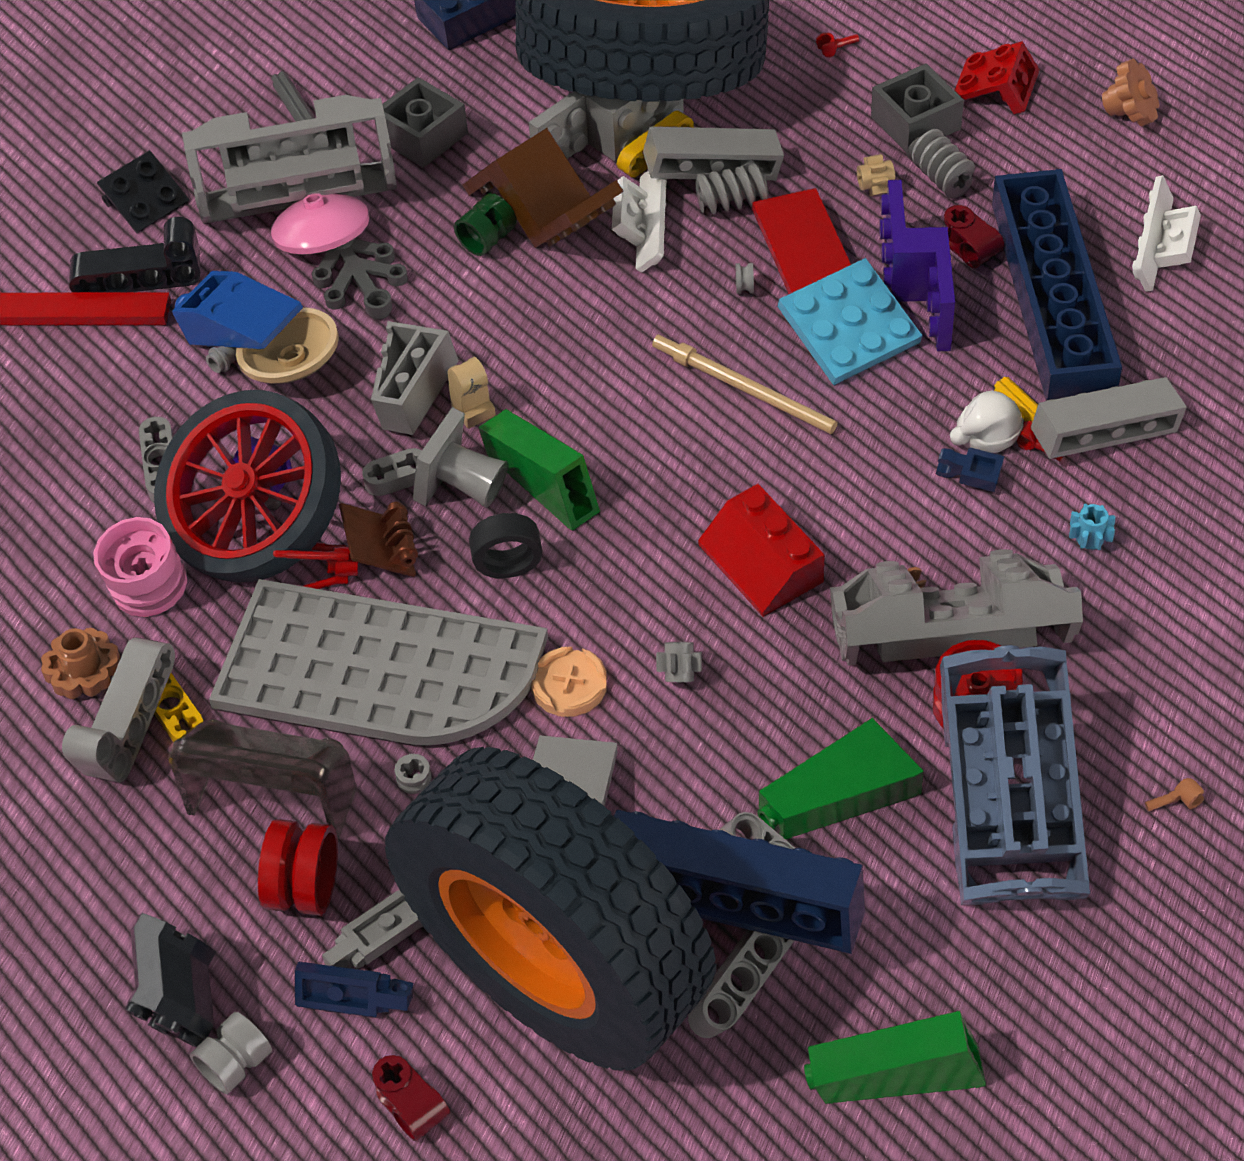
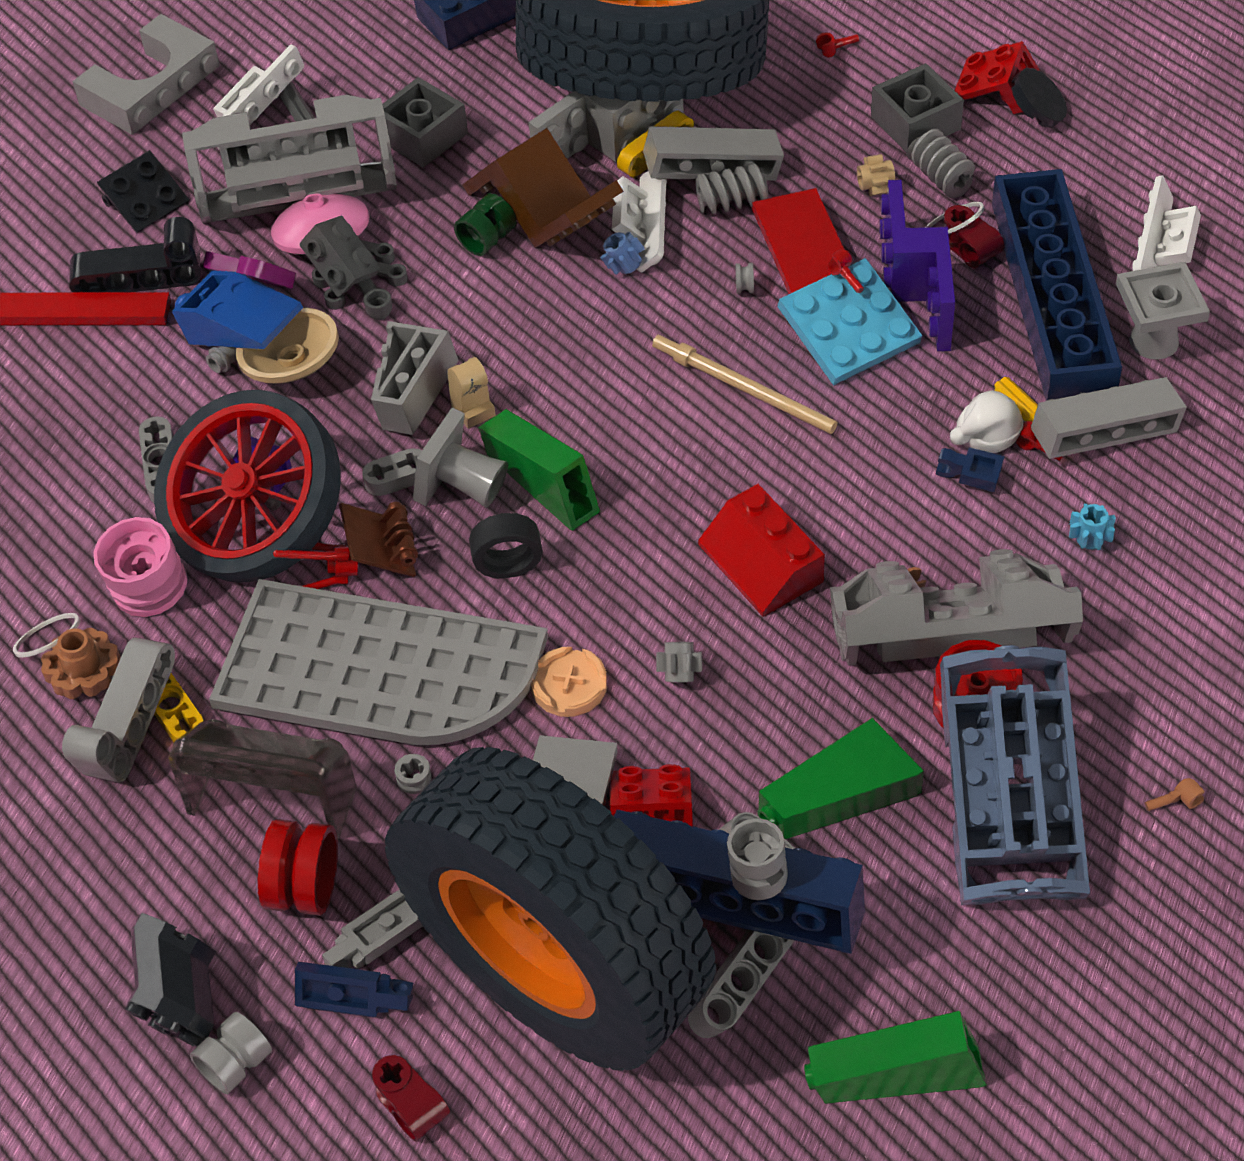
(39, 626): none -> white piece
(136, 102): none -> light grey arch
(250, 267): none -> magenta beam
(261, 87): none -> white bracket
(339, 254): none -> dark grey bracket
(622, 253): none -> medium blue gear
(656, 792): none -> red bracket
(757, 859): none -> light grey wheel
(840, 264): none -> red hand
(980, 211): none -> white piece
(1039, 97): none -> black tile
(1132, 94): nougat plant -> none
(1158, 304): none -> light grey plant

